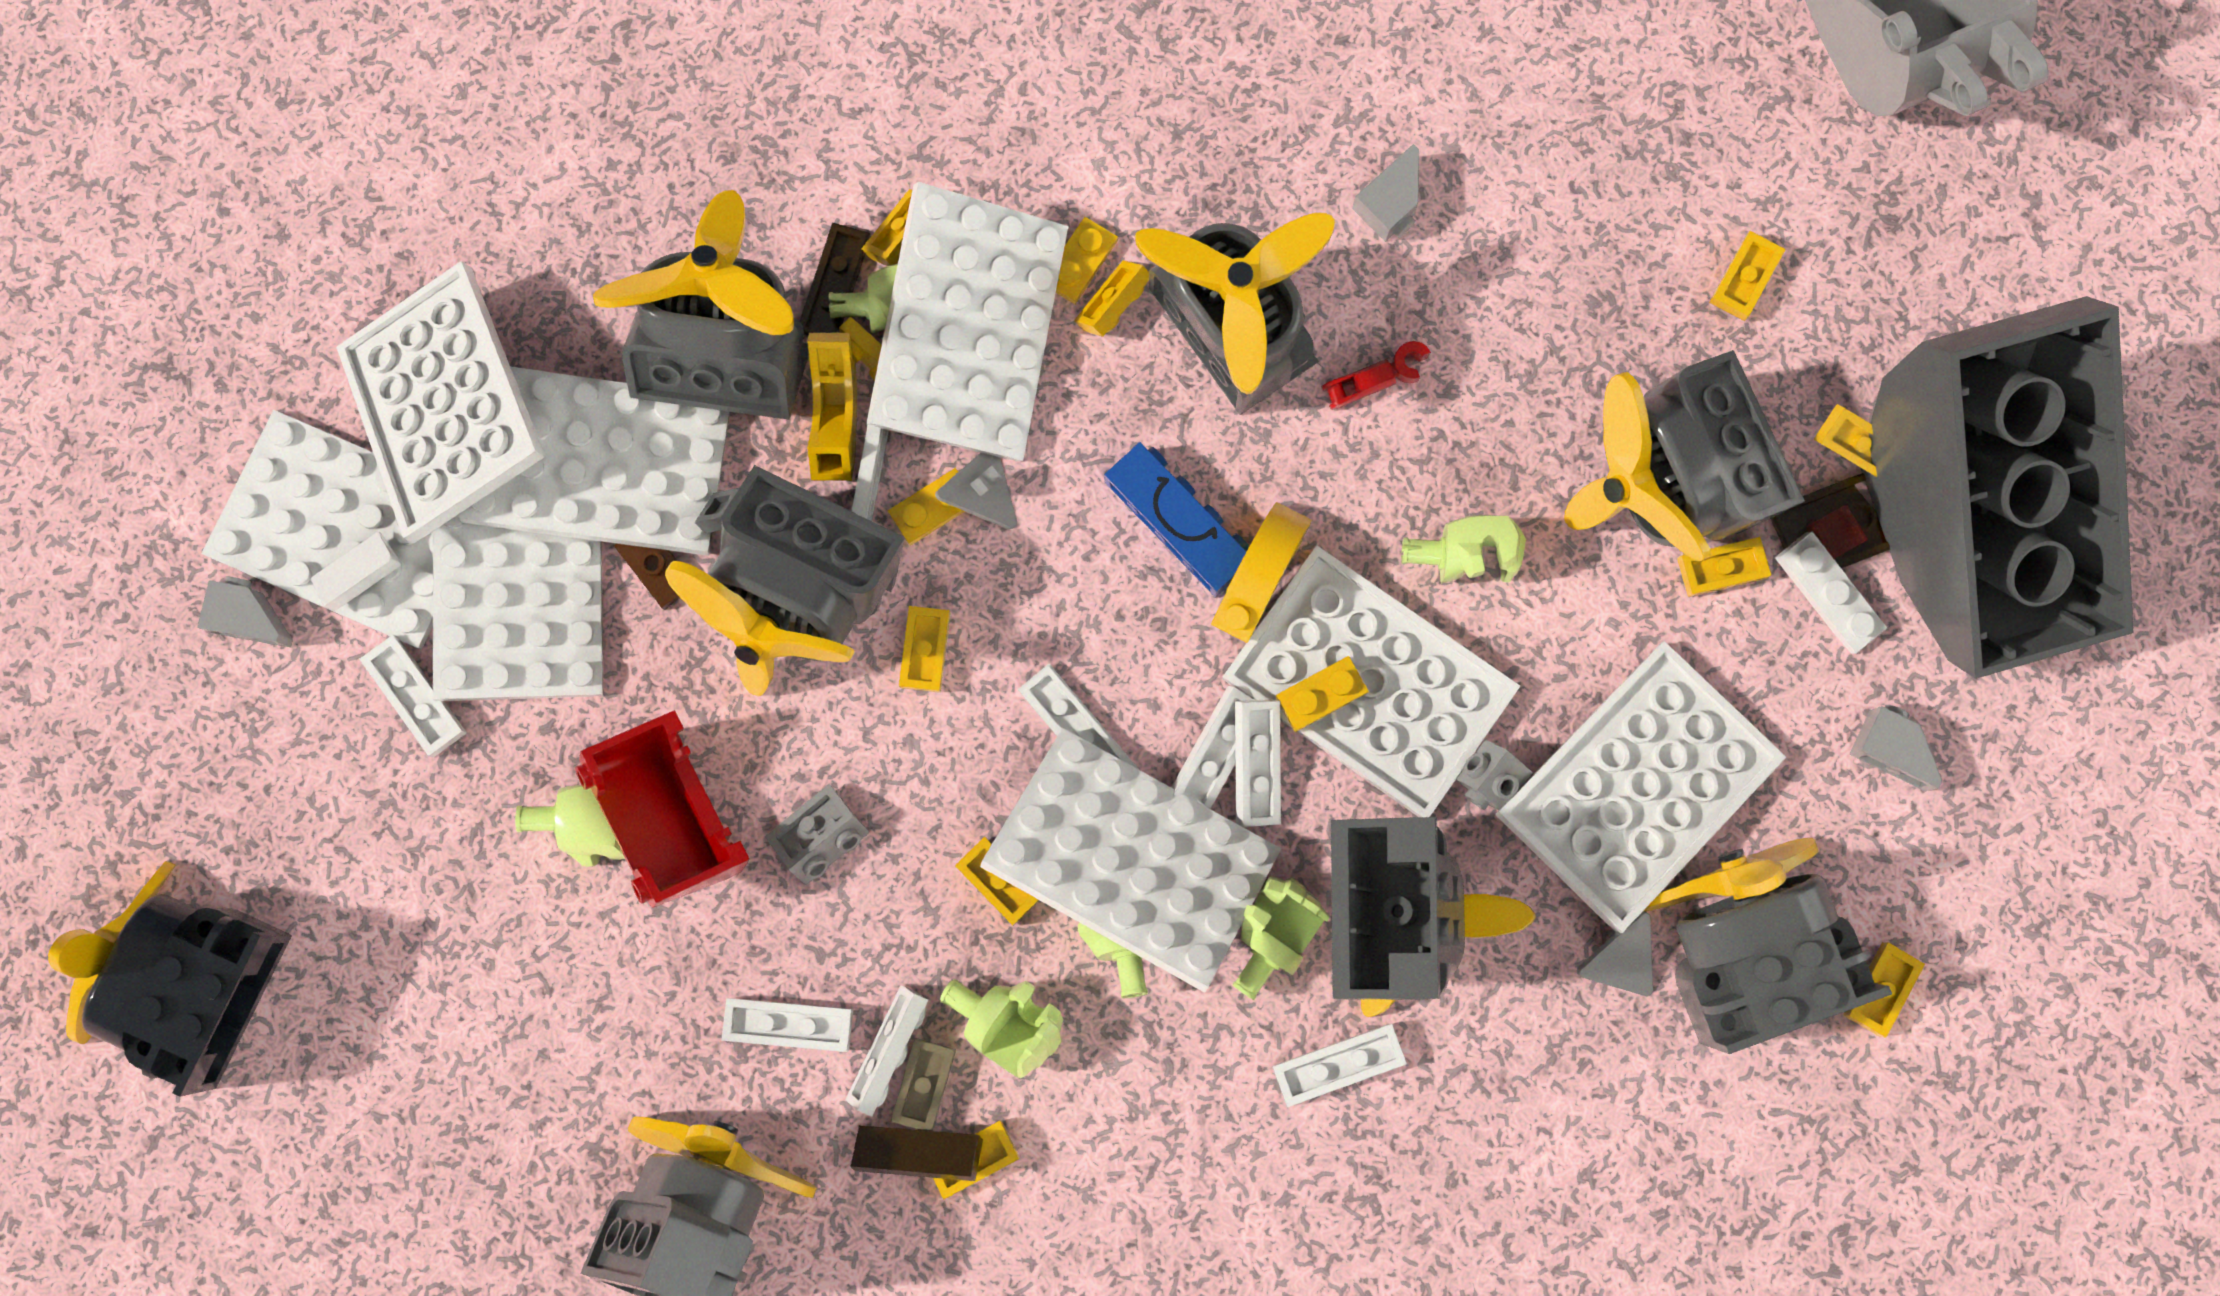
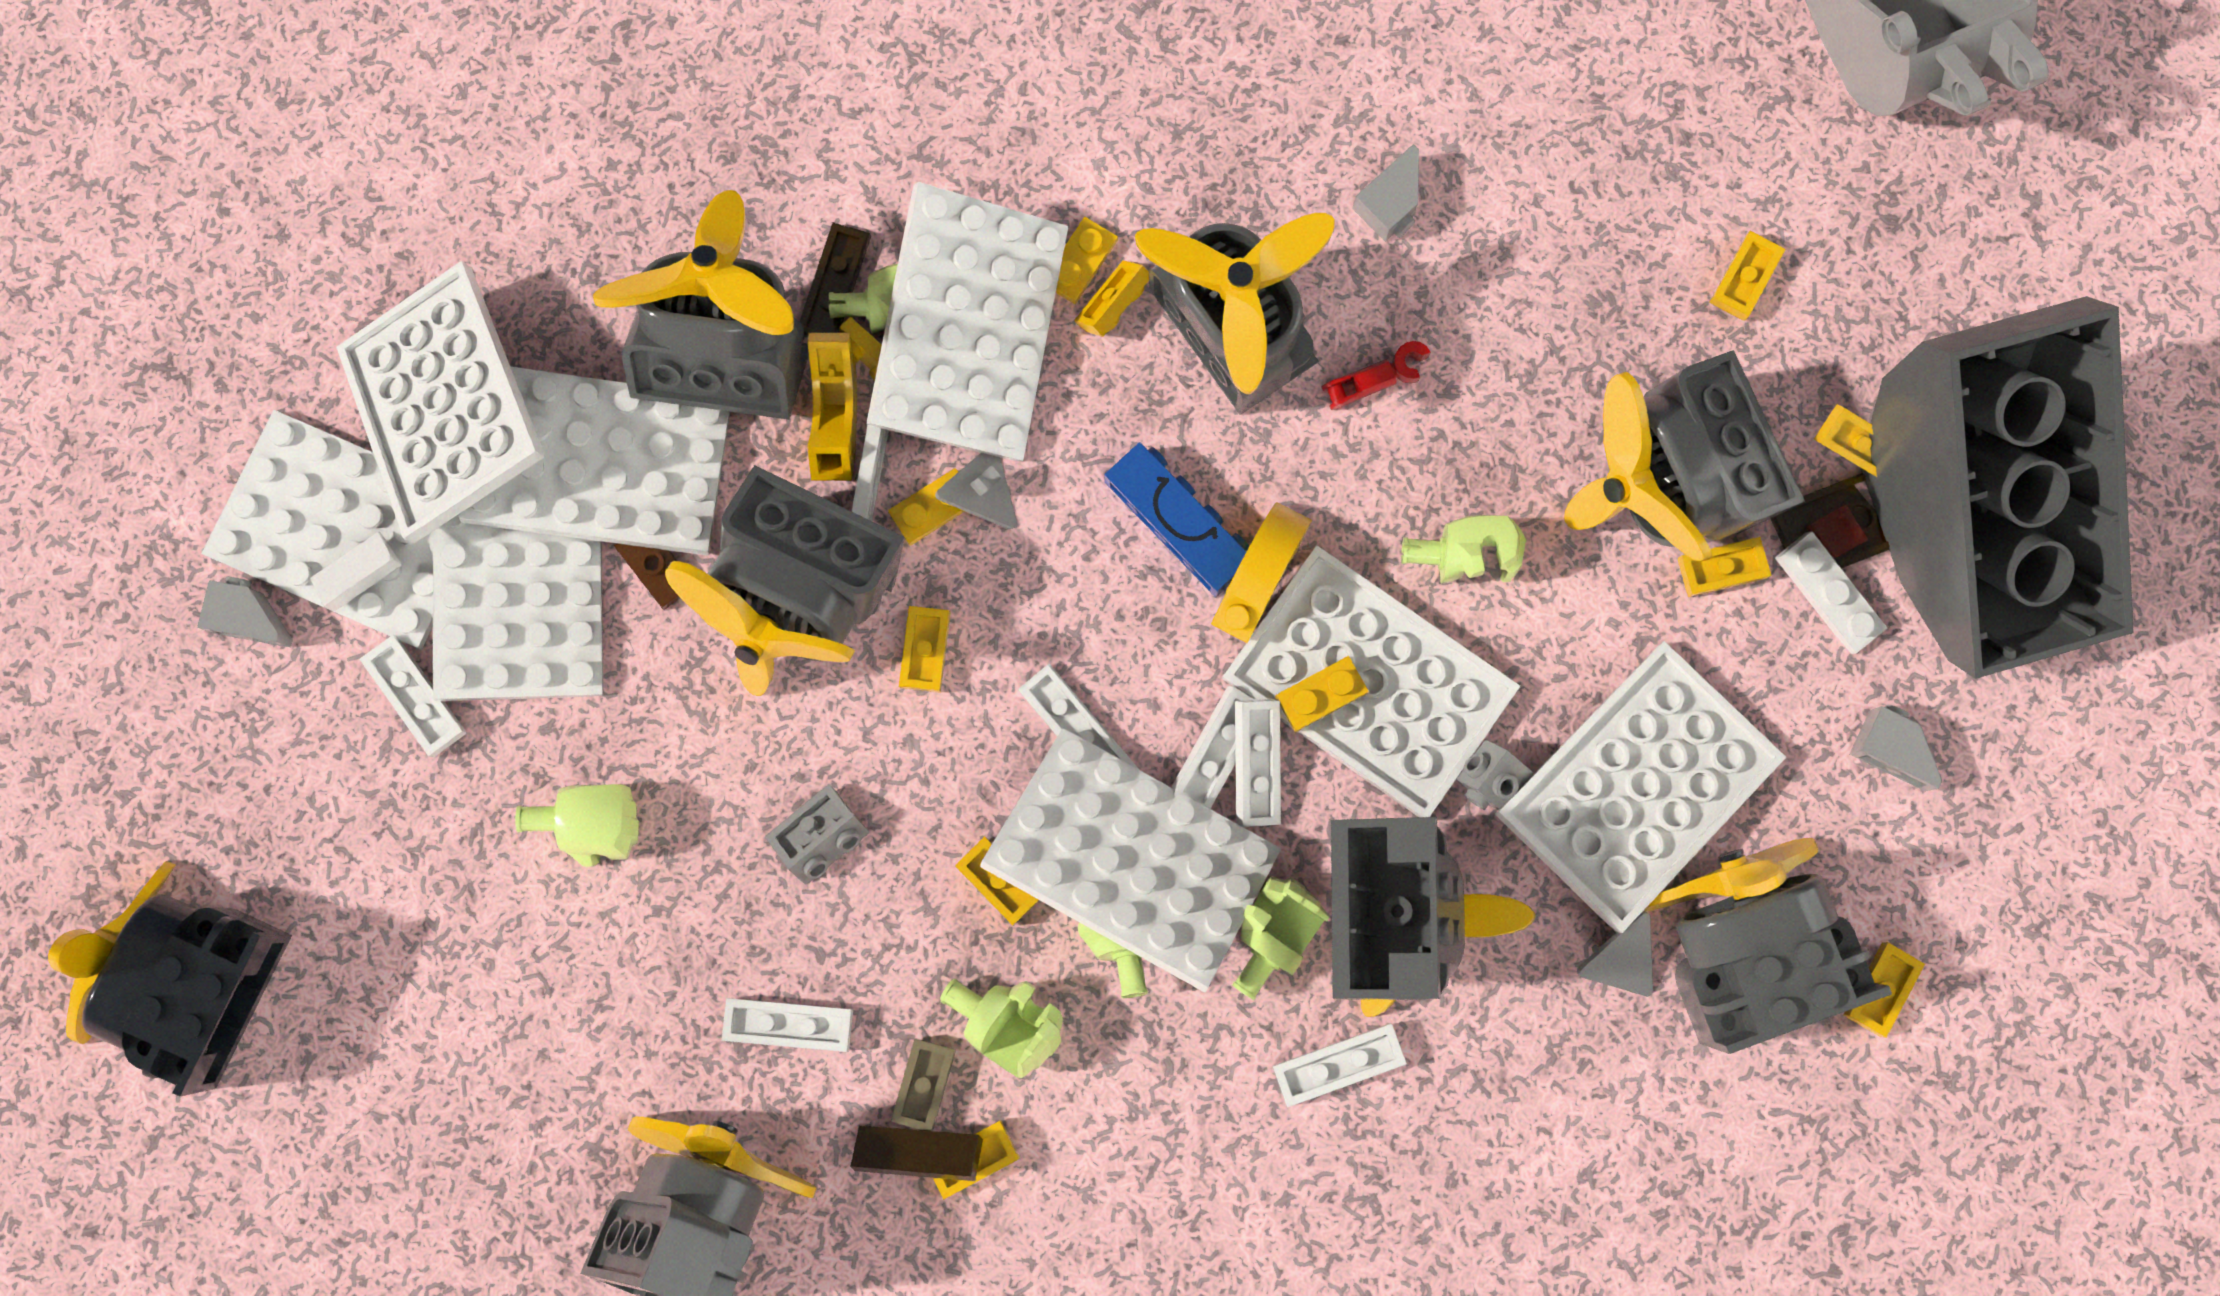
(660, 811): red windscreen -> none
(711, 515): dark grey plate -> none
(886, 241): yellow plate -> none
(887, 1051): white plate -> none

